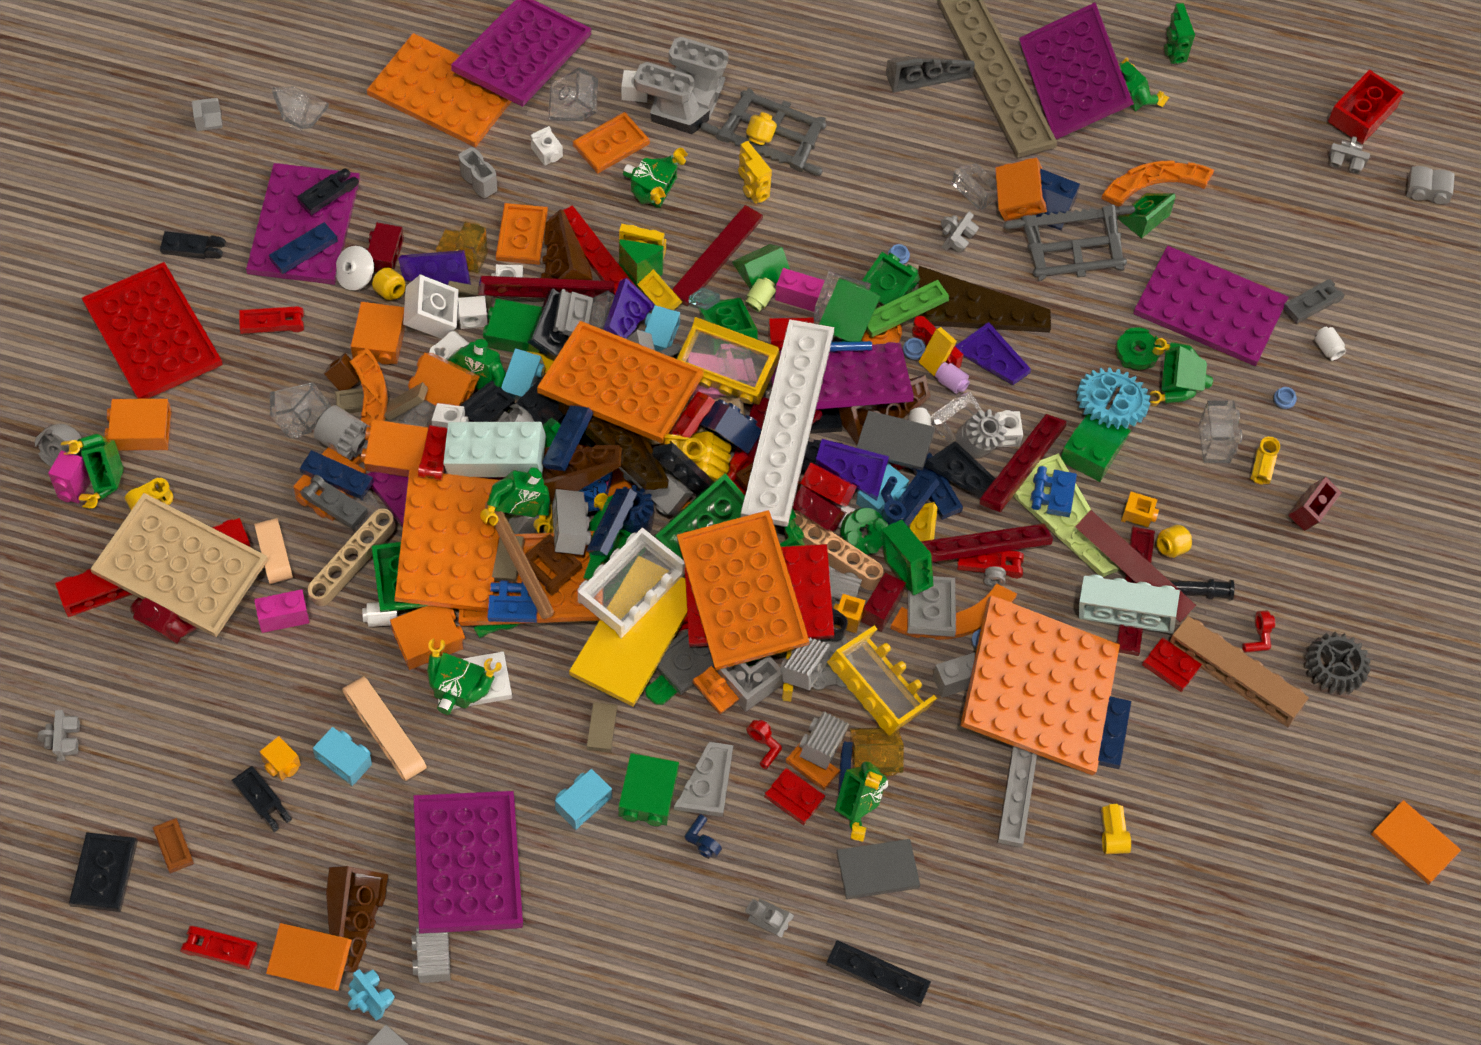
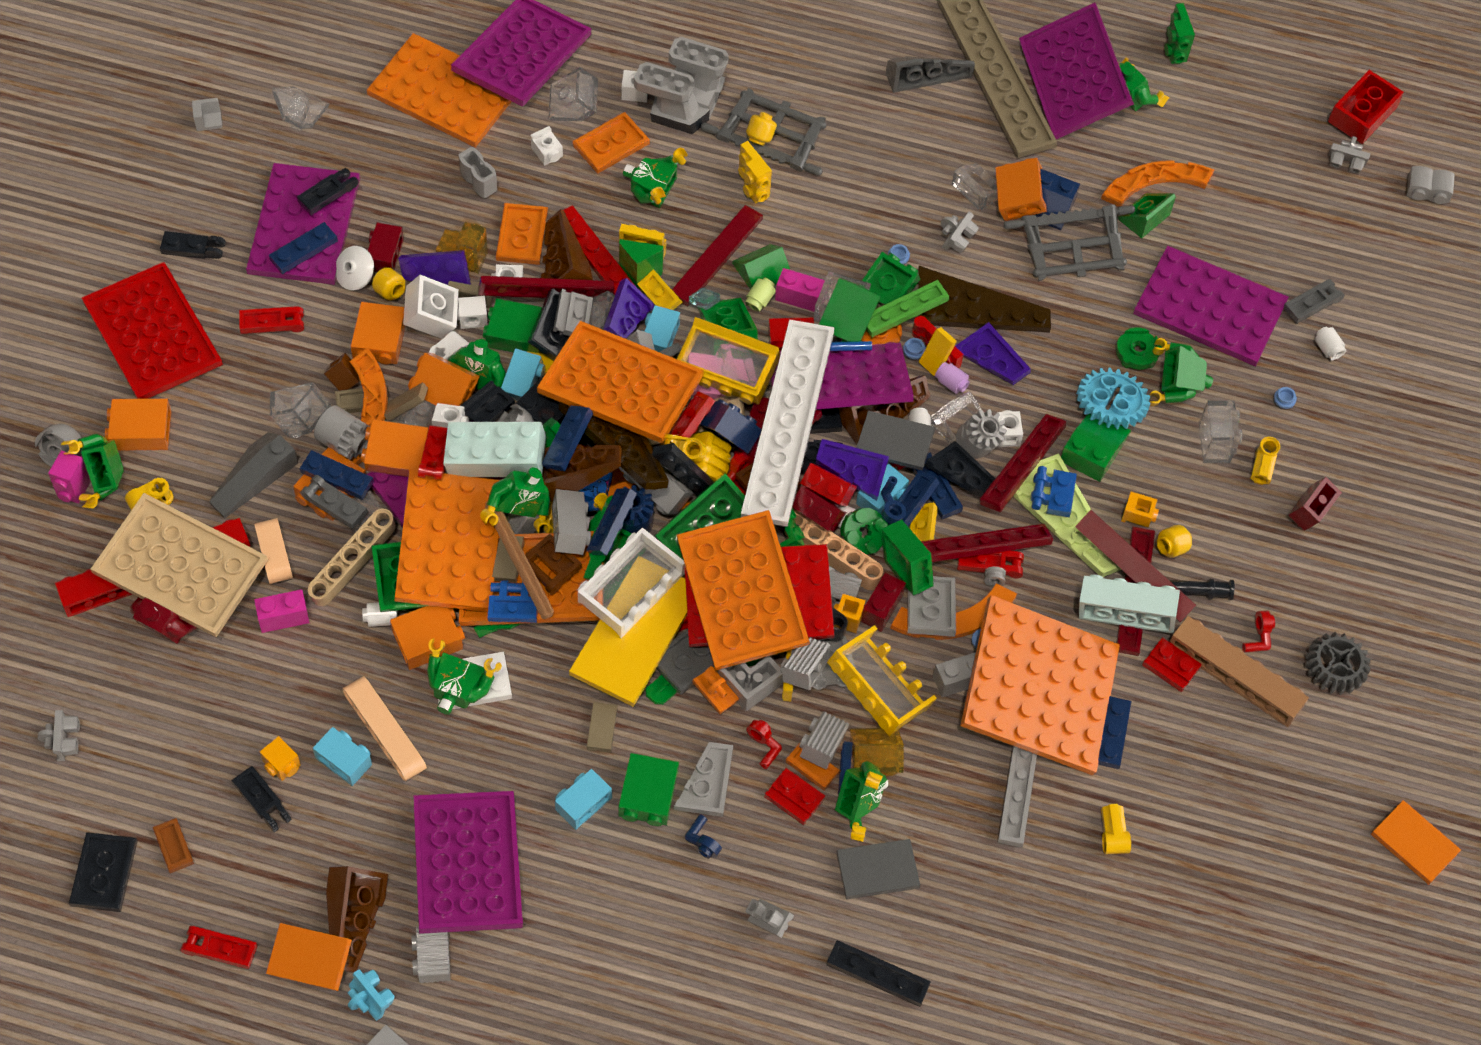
(256, 470): none -> dark grey wedge

